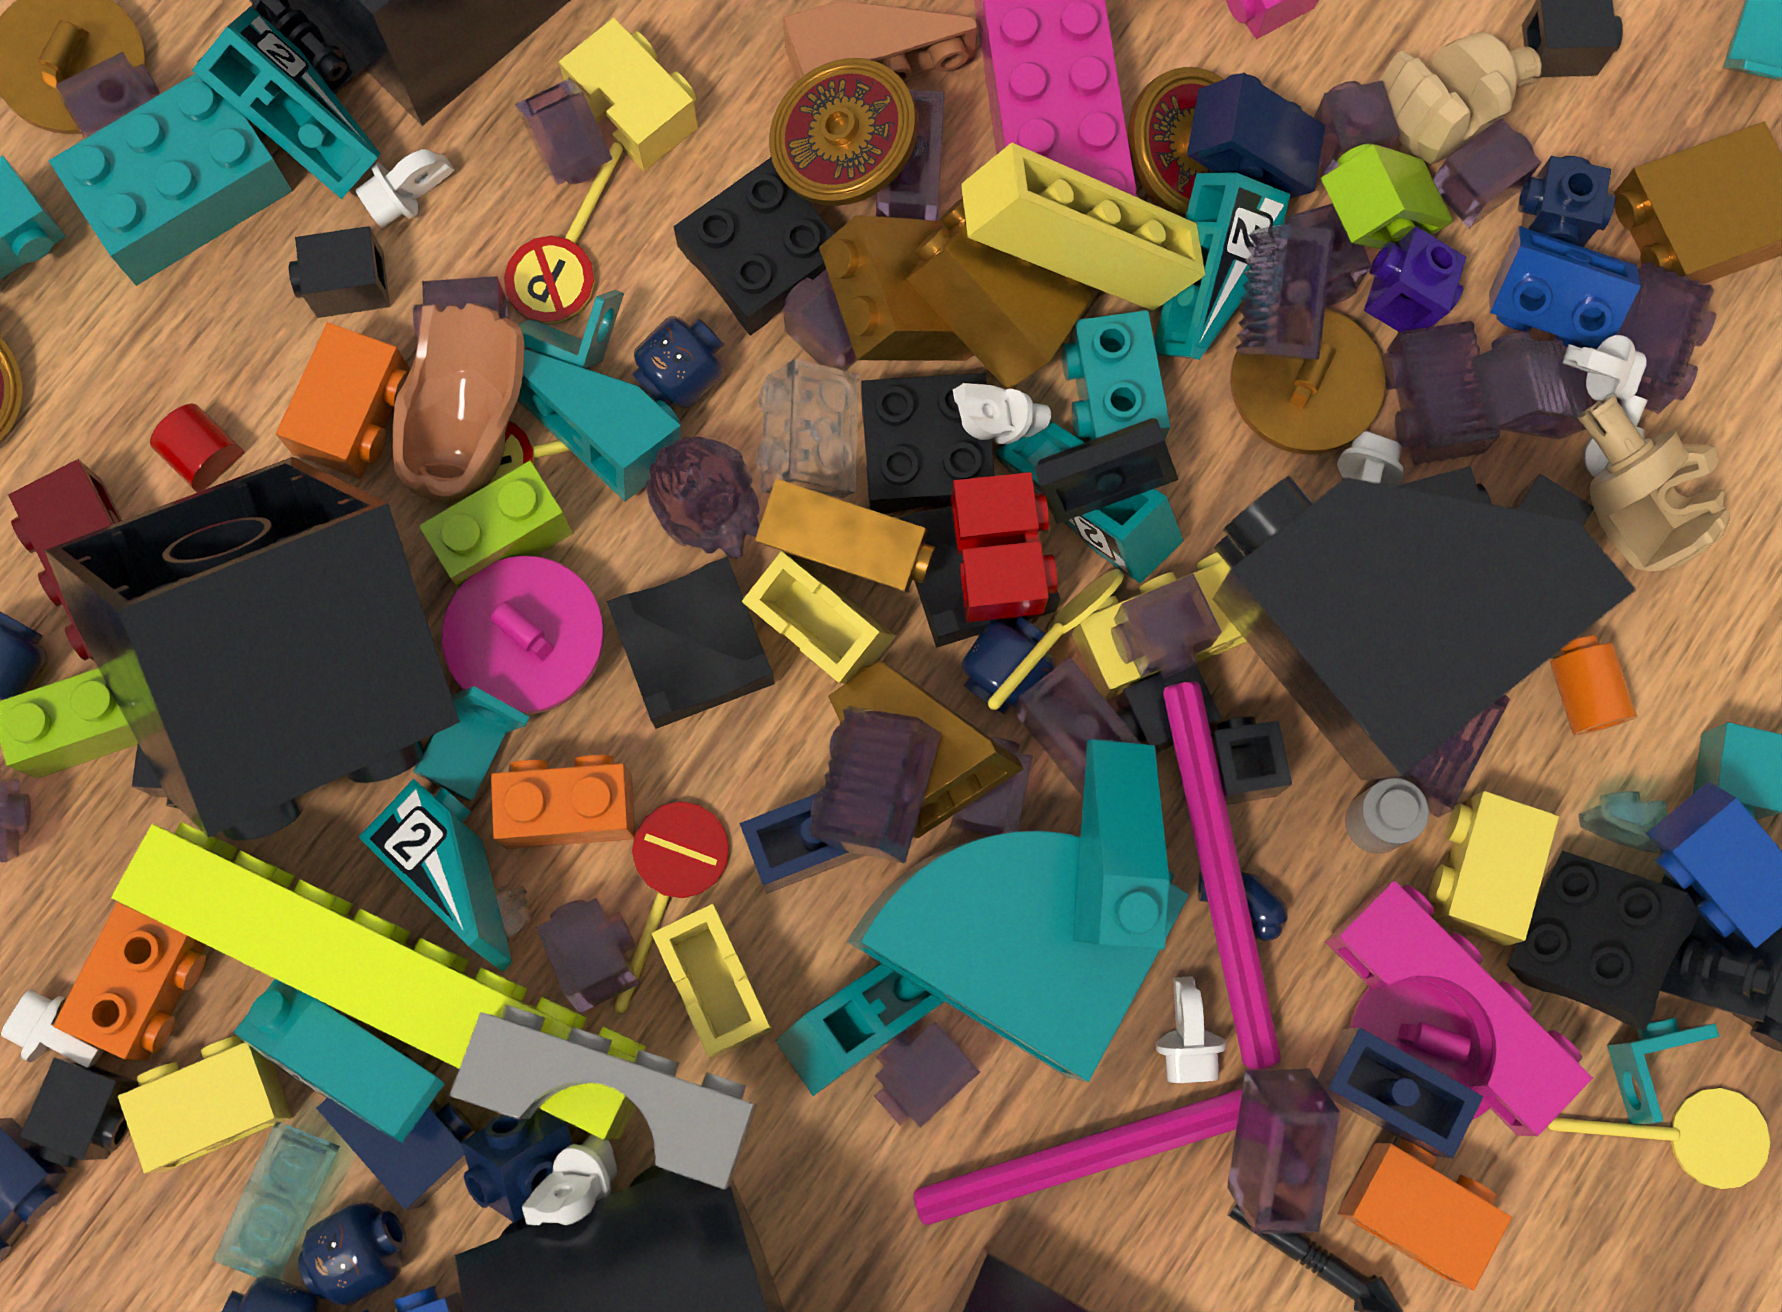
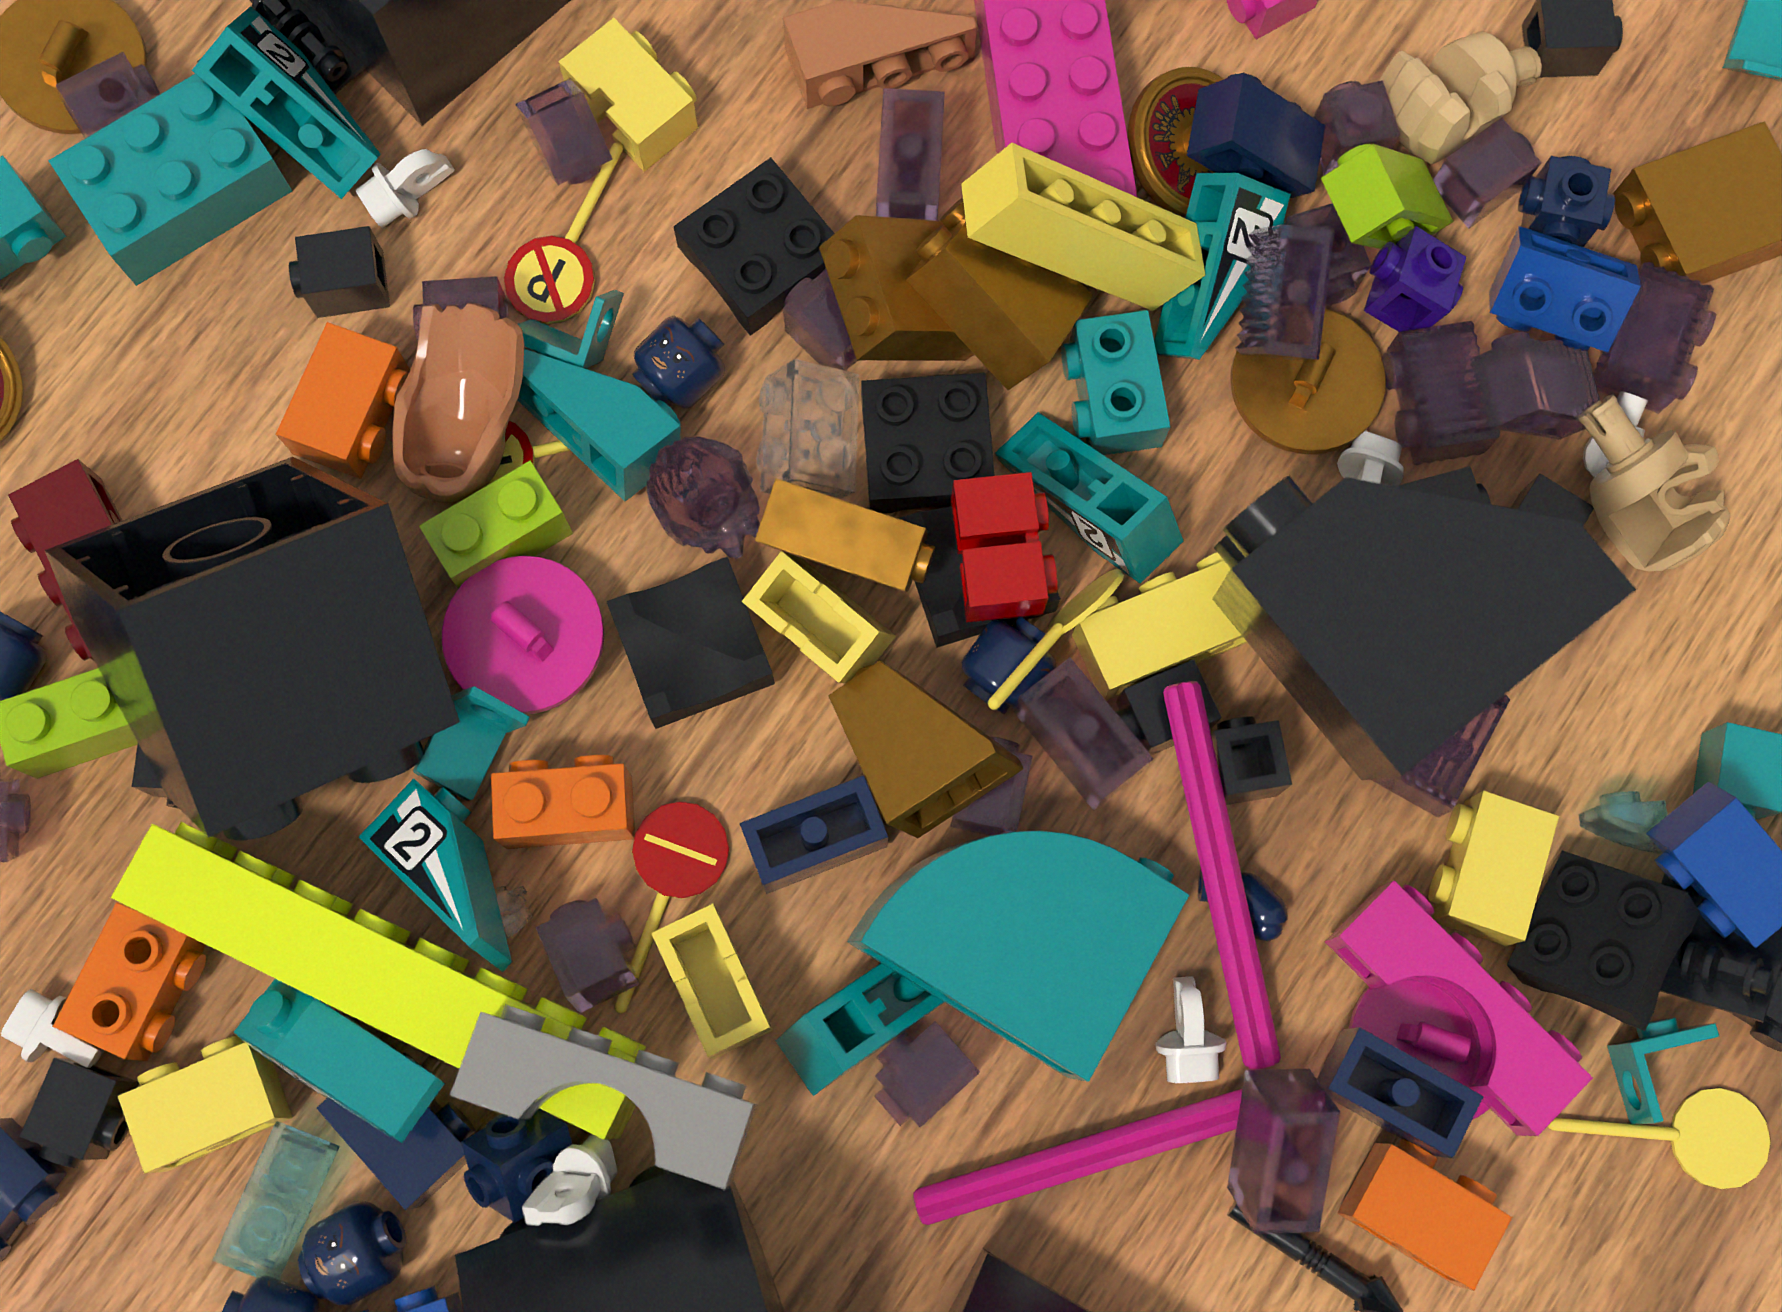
(194, 446): red brick -> none
(843, 131): pearl gold shield -> none
(874, 783): clear purple brick -> none
(999, 413): white piece -> none
(1106, 470): black panel -> none
(1122, 849): teal slope -> none
(1165, 628): brick -> none
(1387, 816): light grey brick -> none
(1592, 686): orange brick -> none
(1611, 368): white piece -> none

